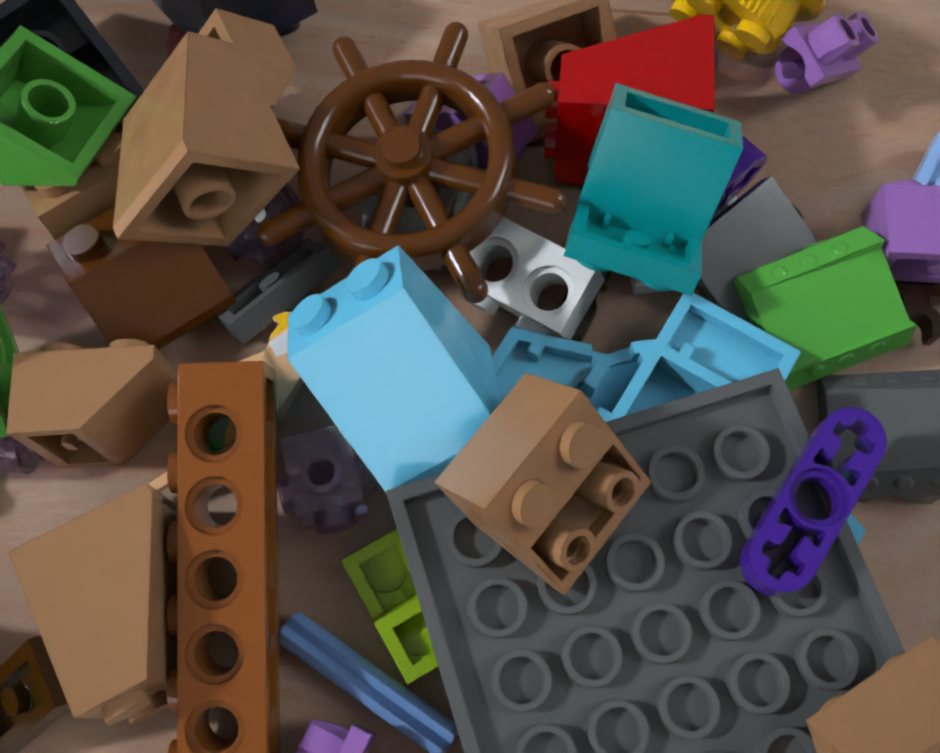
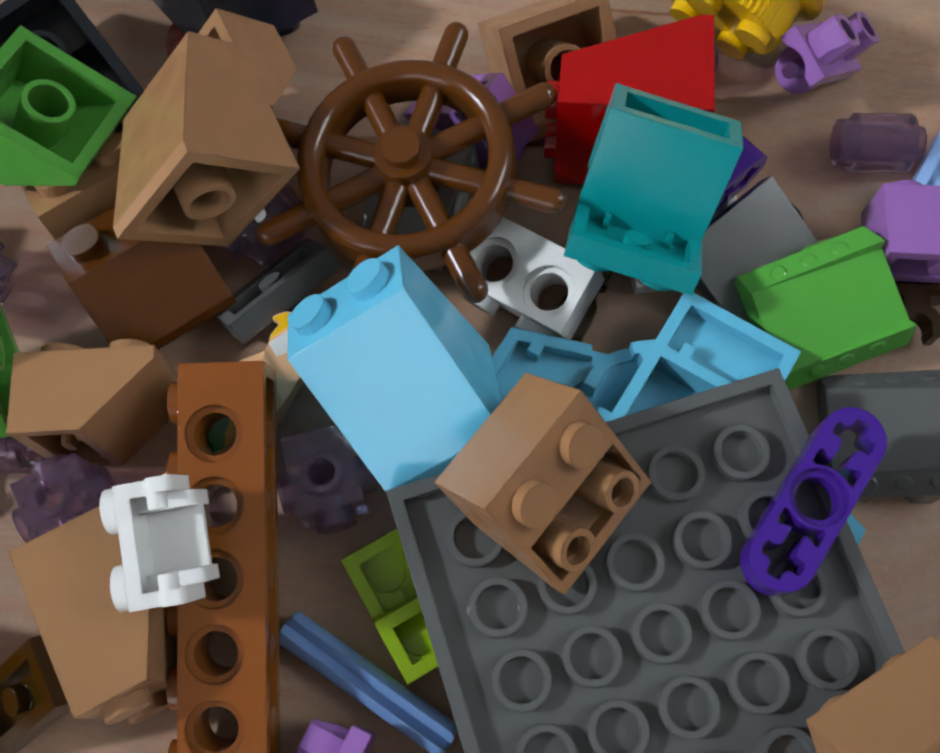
(57, 493): none -> clear purple brick
(160, 542): none -> white piece
(877, 142): none -> clear purple brick

